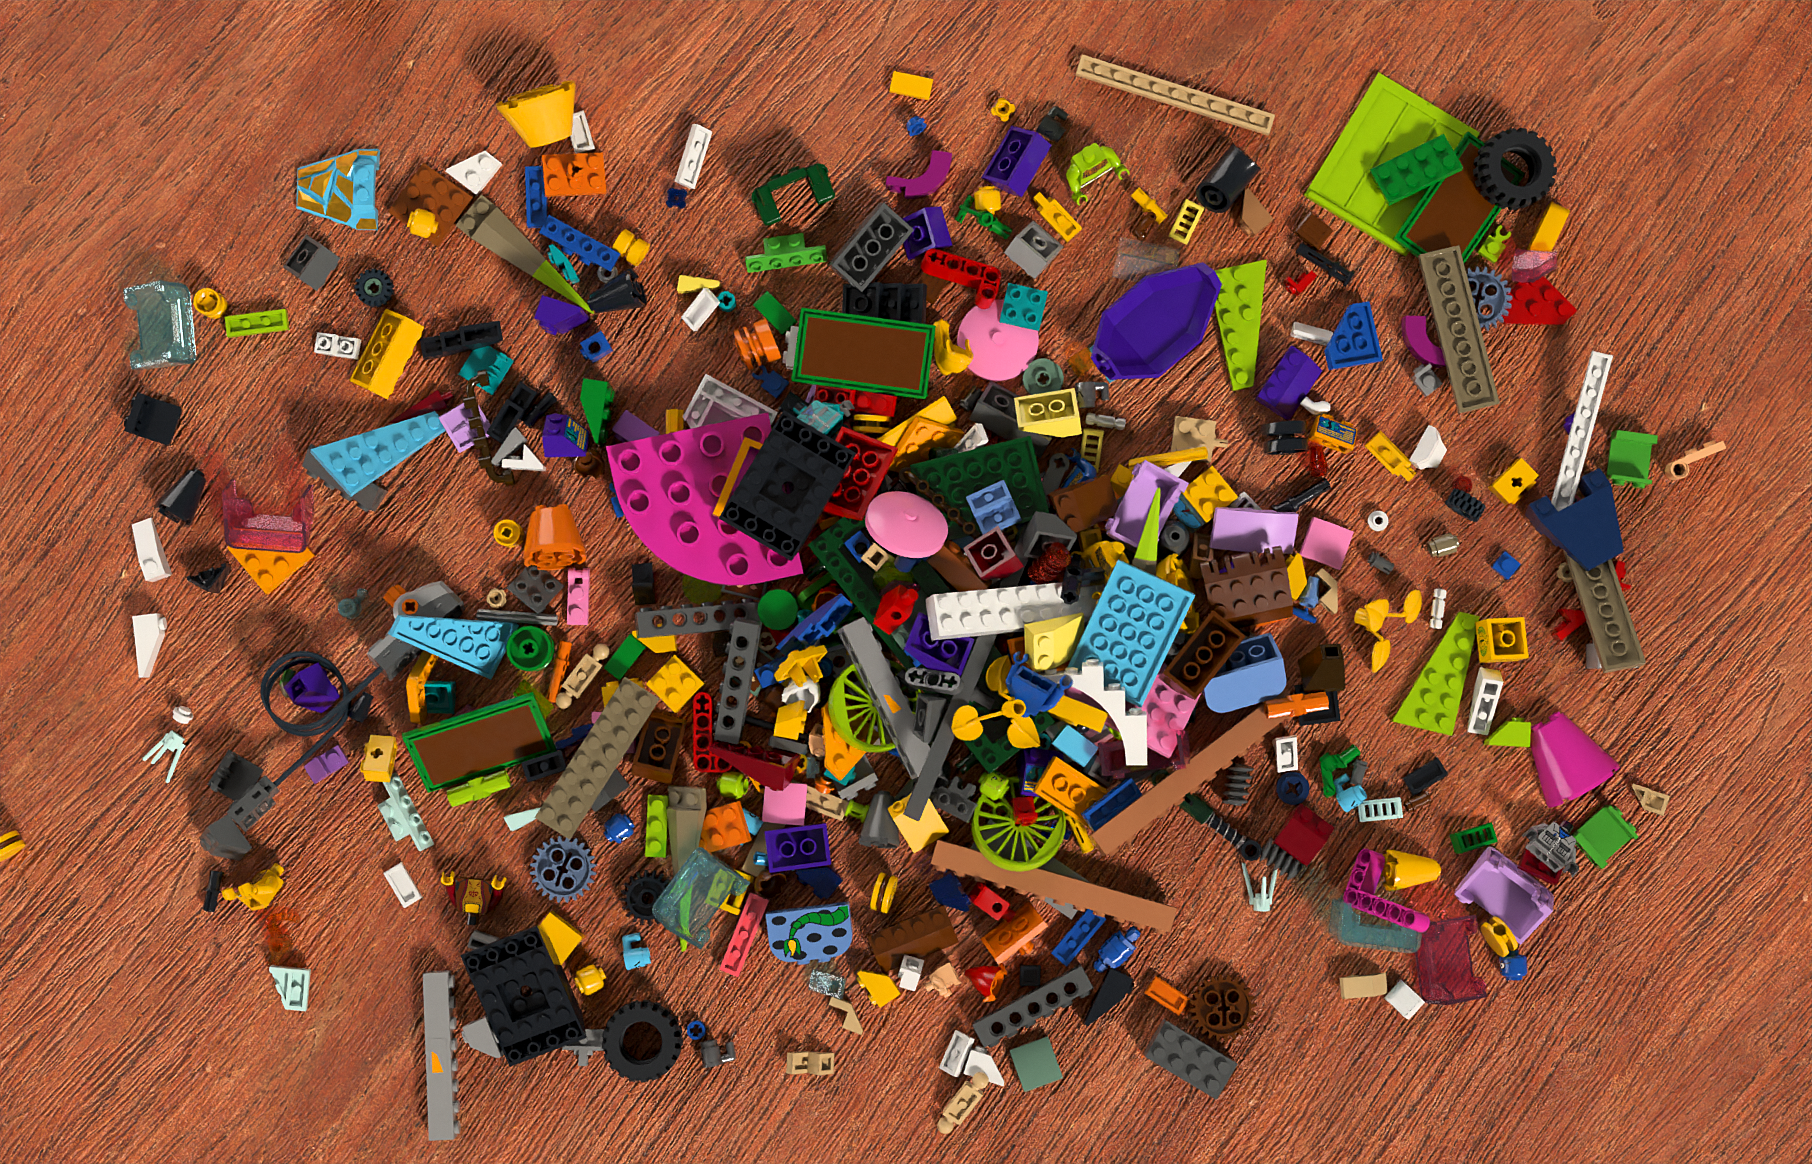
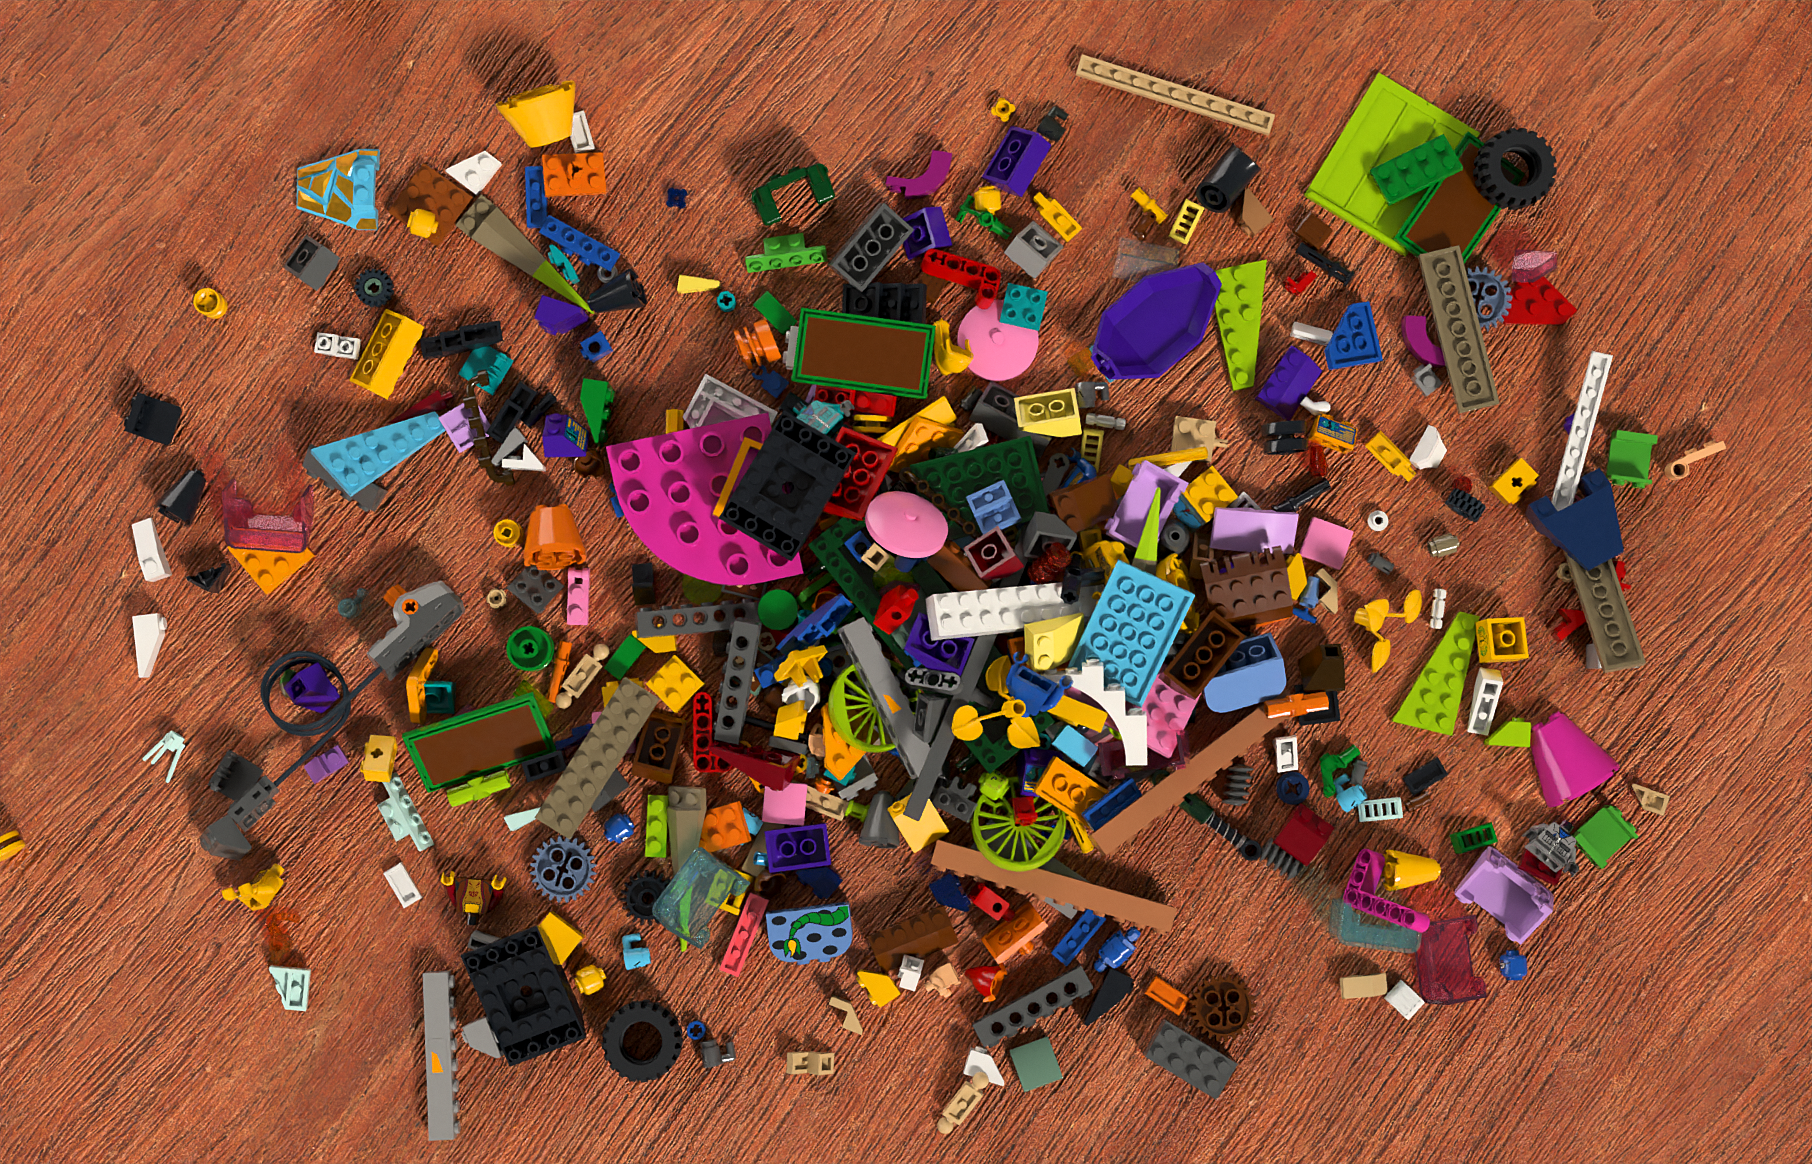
(163, 324): clear light blue windscreen -> none
(182, 714): white plate -> none
(212, 891): black axle -> none
(256, 323): lime plate -> none
(360, 709): black cone -> none
(464, 642): medium azure wing -> none
(517, 617): light grey axle -> none
(586, 1046): light grey hinge -> none
(628, 246): yellow wheel -> none
(632, 428): medium lavender slope -> none
(693, 156): white plate -> none
(700, 309): white tile -> none
(732, 784): lime head -> none
(827, 983): clear light blue slope -> none
(883, 892): yellow head -> none
(911, 85): yellow tile -> none
(915, 125): blue plate -> none
(956, 1053): white plate -> none
(1029, 975): black tile -> none
(1045, 367): sand green plate -> none
(1090, 165): lime torso -> none
(1262, 900): light aqua plant -> none
(1493, 246): lime plate -> none
(1499, 936): yellow head -> none
(1505, 565): blue plate -> none
(1549, 228): yellow beam -> none

